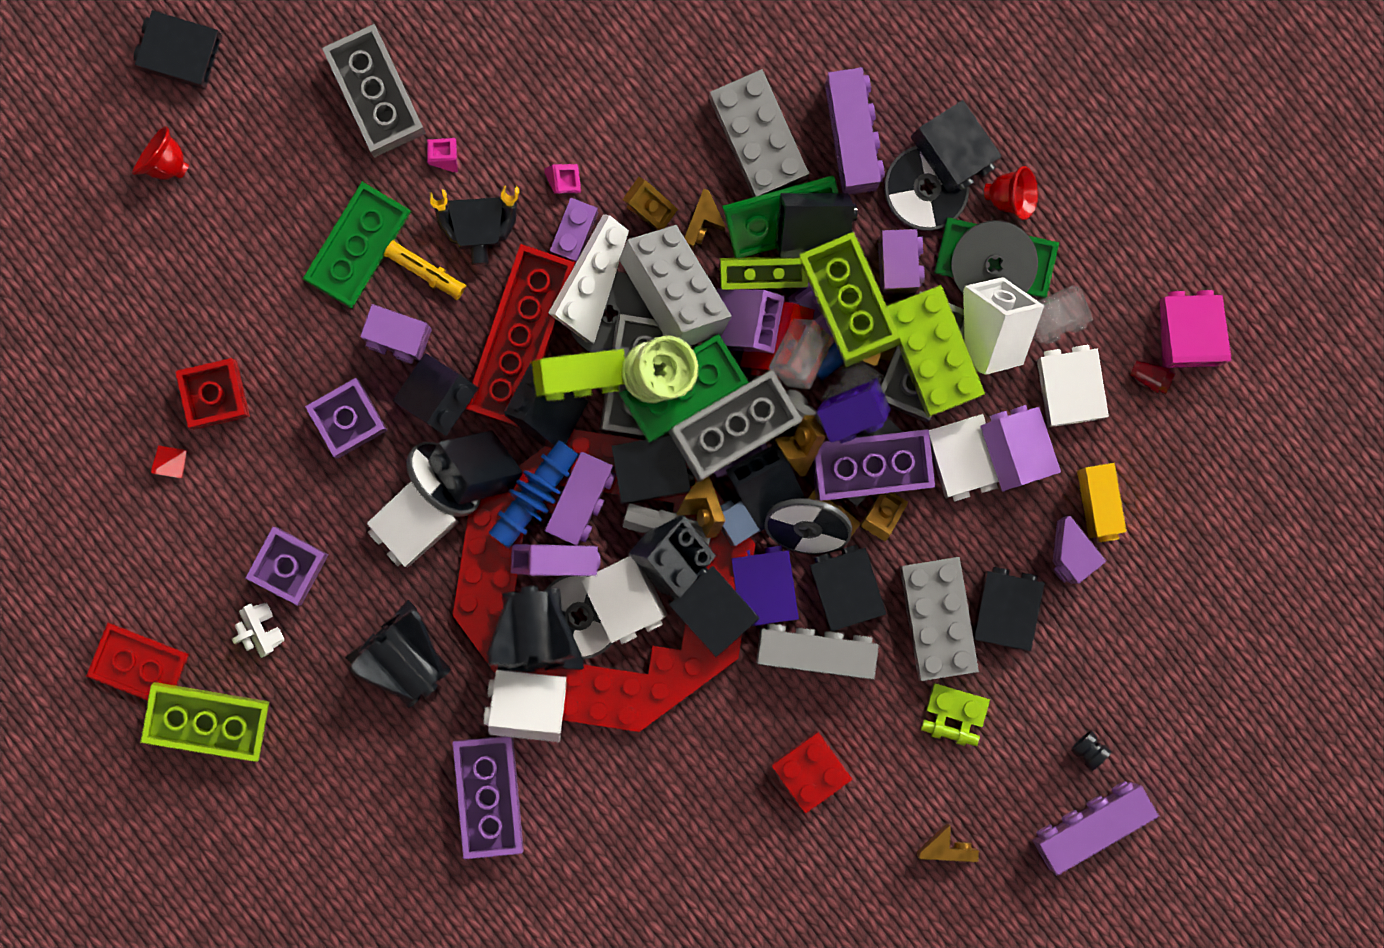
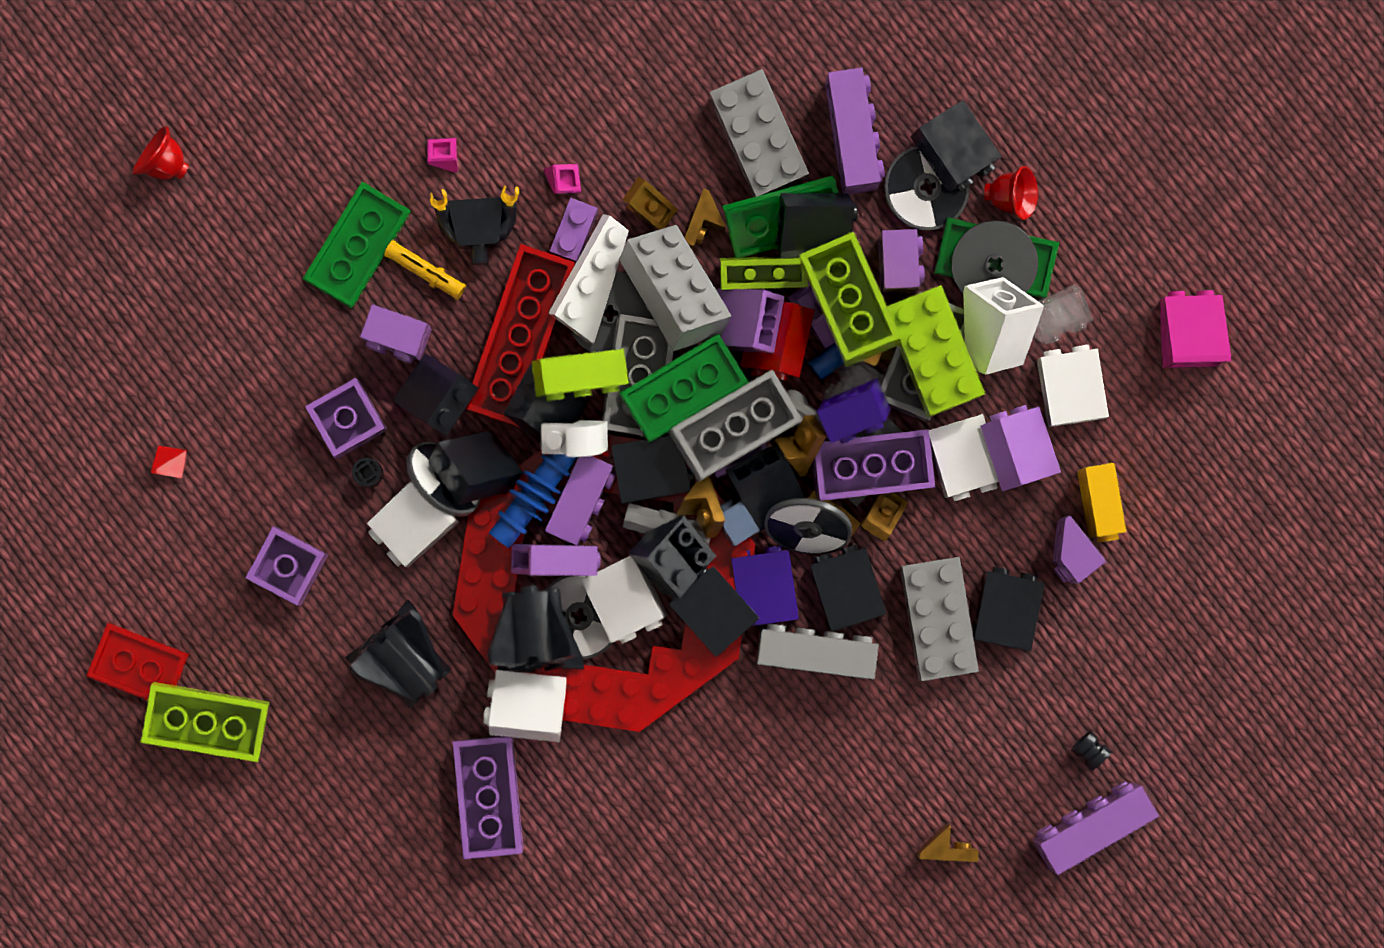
(177, 49): black brick -> none
(212, 394): red brick -> none
(252, 618): white hips -> none
(371, 475): none -> black wheel
(373, 90): light grey brick -> none
(575, 439): none -> white brick
(674, 371): yellowish green wheel -> none
(801, 353): clear brick -> none
(811, 771): red brick -> none
(958, 706): lime plate -> none
(1153, 376): dark red cone -> none

